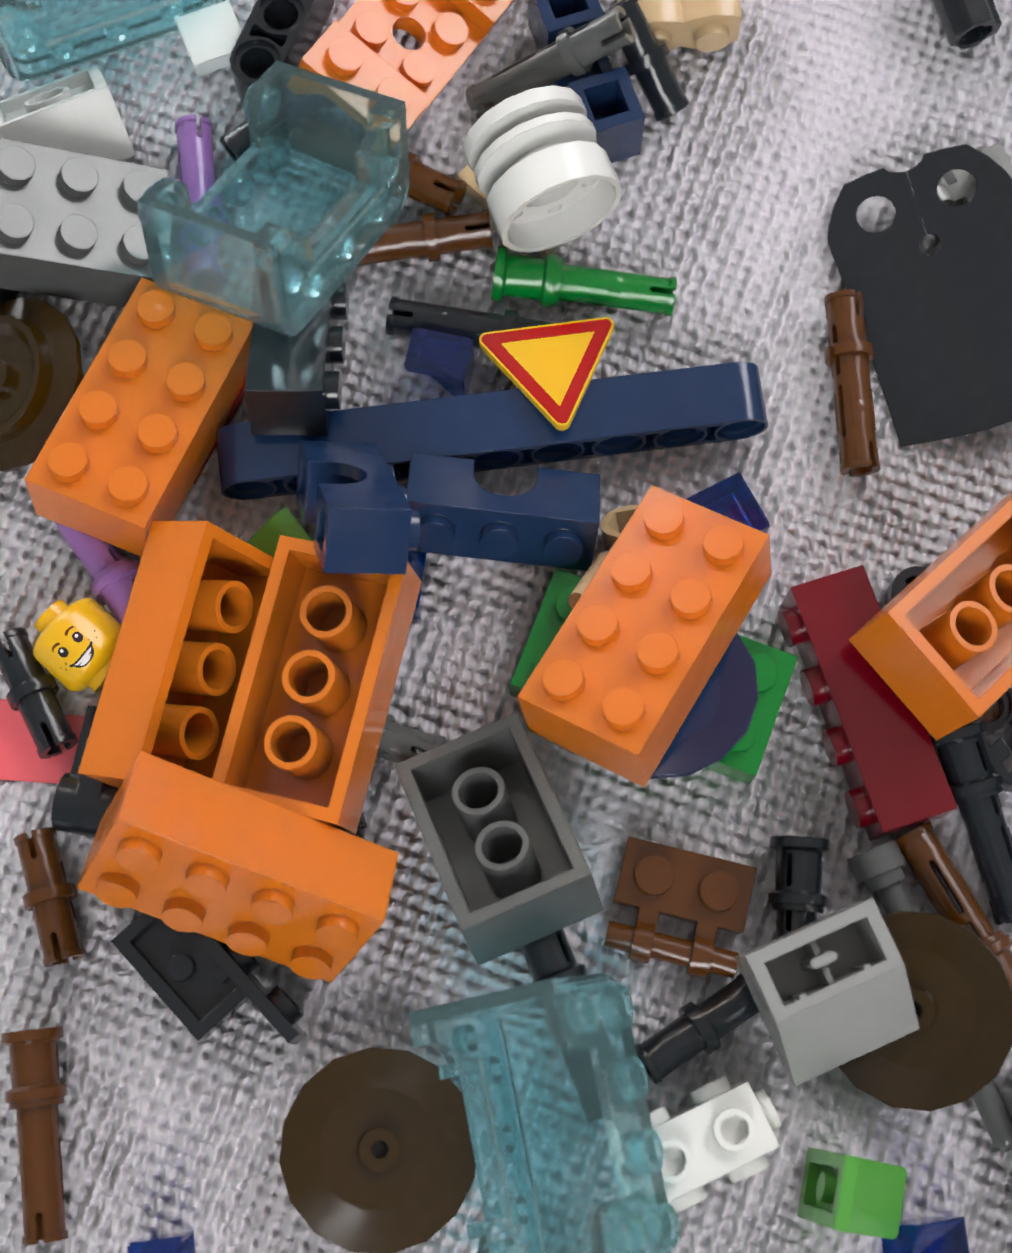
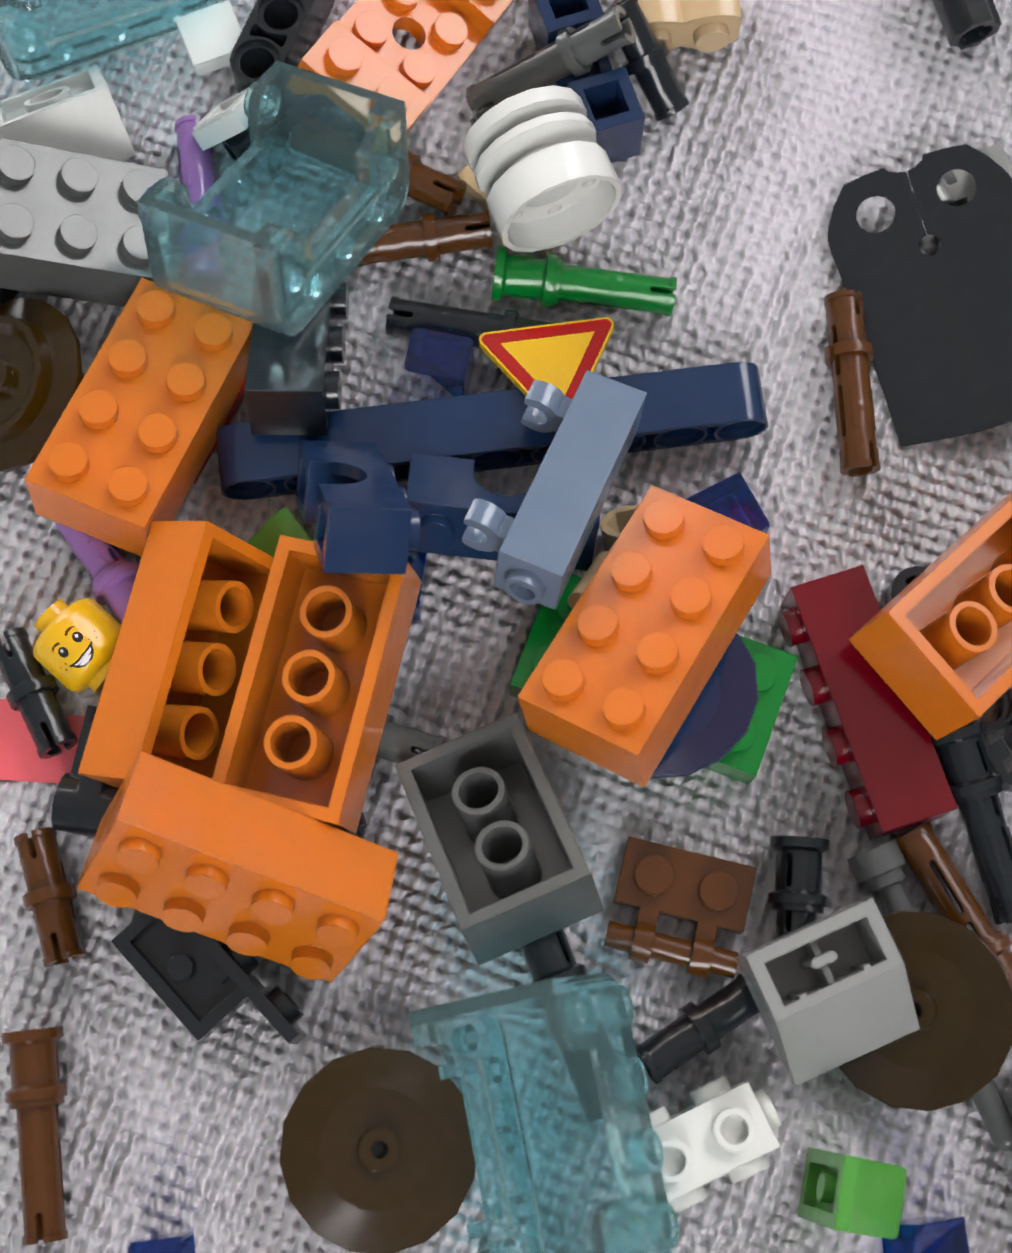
(222, 122): none -> white tile
(568, 492): none -> sand blue brick

